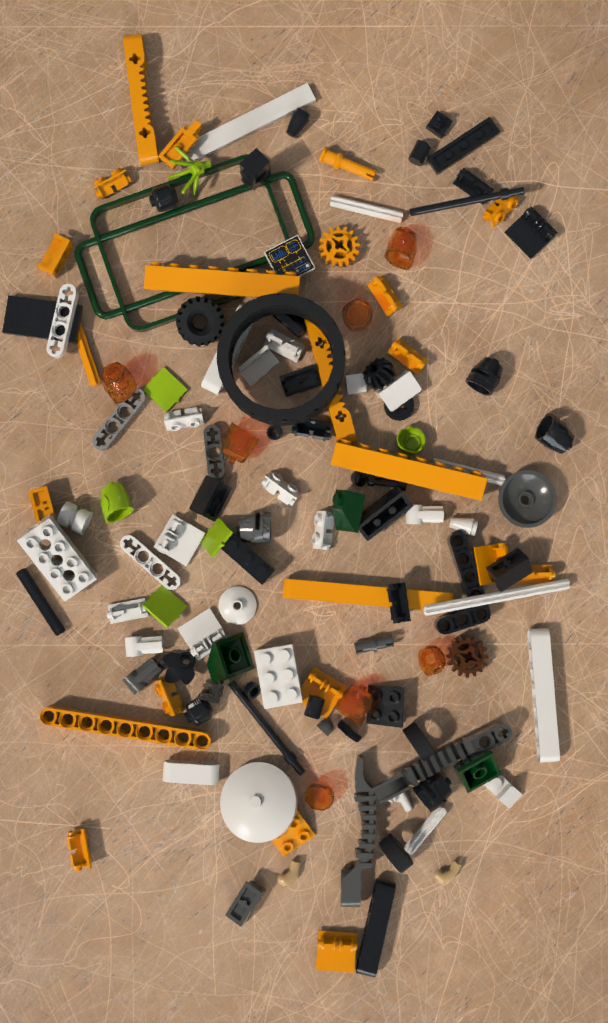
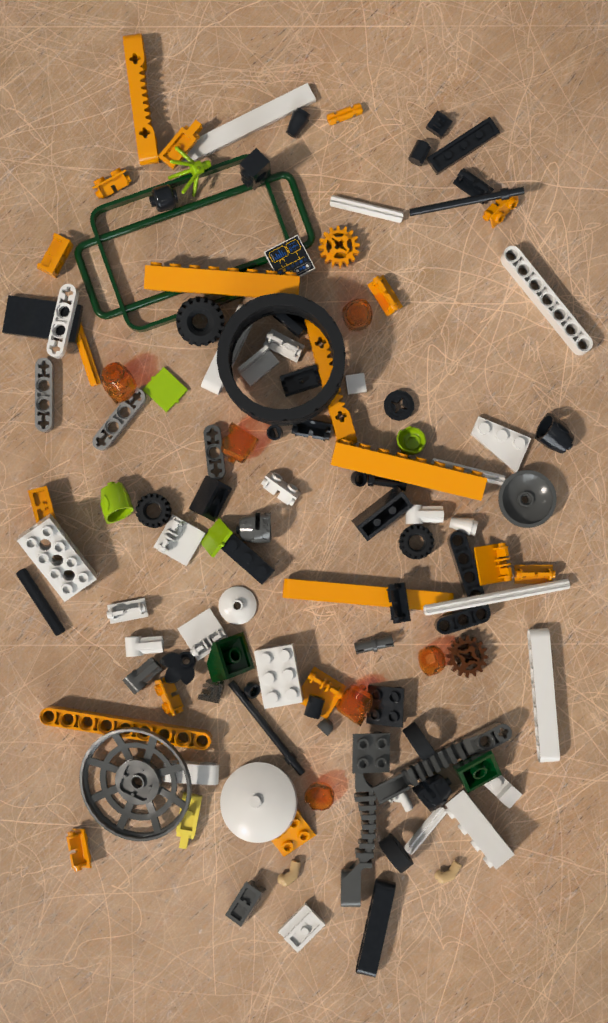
(42, 395): none -> light grey beam
(77, 519): white wheel -> none
(131, 791): none -> dark grey dish
(142, 507): none -> black tyre
(152, 560): white beam -> none
(164, 606): lime piece -> none
(175, 421): white hinge -> none
(187, 827): none -> light yellow hinge
(198, 711): black head -> none
(301, 927): none -> white plate
(323, 520): white hinge -> none
(336, 951): light orange hinge -> none
(338, 161): light orange pin -> none
(344, 114): none -> light orange axle
(347, 510): dark green slope -> none
(348, 731): black tile -> none
(371, 753): none -> dark grey hinge
(379, 373): black gear -> none
(399, 390): white panel -> none
(401, 243): clear orange helmet -> none
(407, 356): light orange hinge -> none
(416, 530): none -> black tyre
(479, 829): none -> white wedge
(485, 376): black helmet -> none
(501, 441): none -> white wing
(509, 569): black hinge -> none
(531, 232): black hinge -> none
(545, 291): none -> white beam

